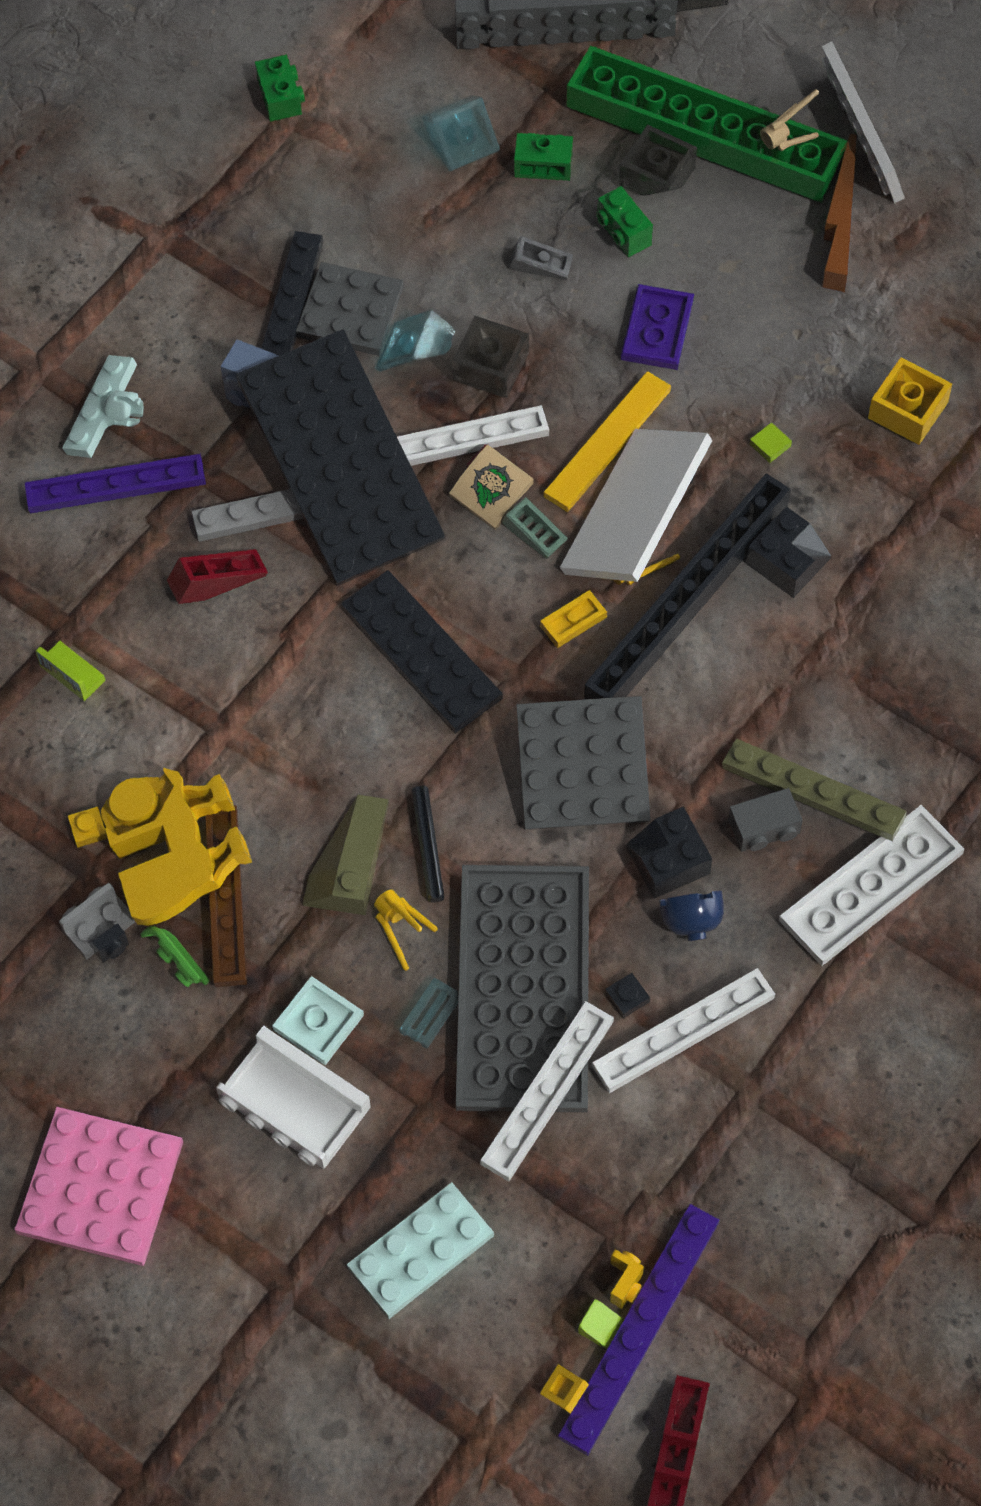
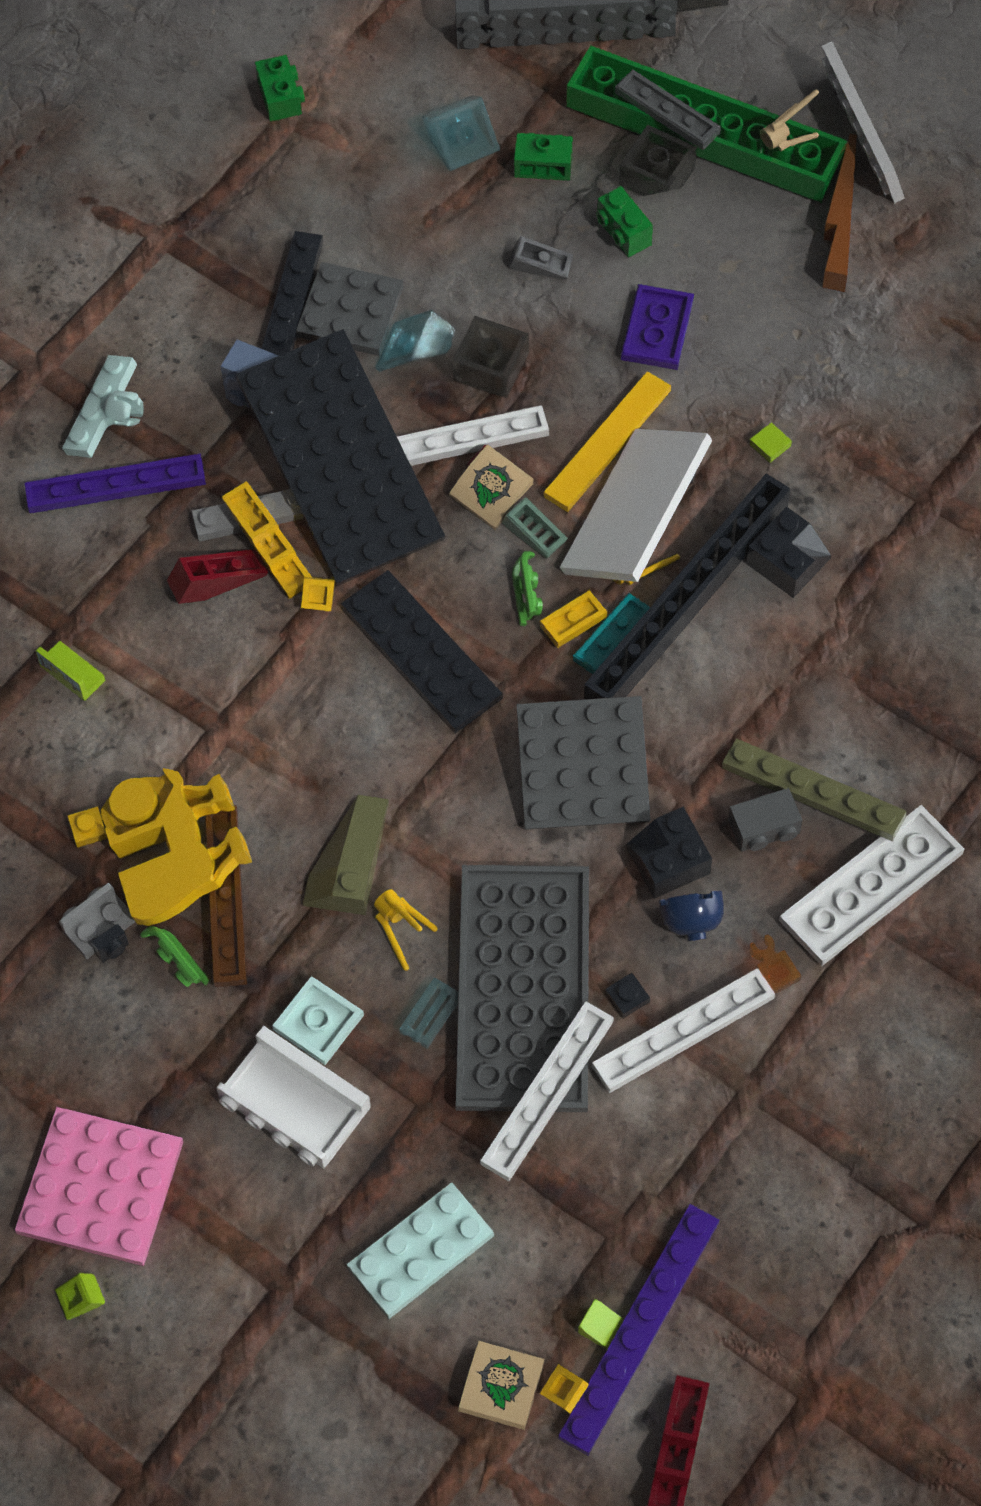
(79, 1295): none -> lime slope
(267, 538): none -> yellow slope
(317, 594): none -> yellow plate
(428, 844): black axle -> none
(501, 1385): none -> tan slope
(526, 585): none -> bright green piece
(610, 633): none -> teal tile
(628, 1285): yellow bracket -> none
(667, 109): none -> dark grey tile
(775, 968): none -> clear orange plate
(910, 400): yellow slope -> none

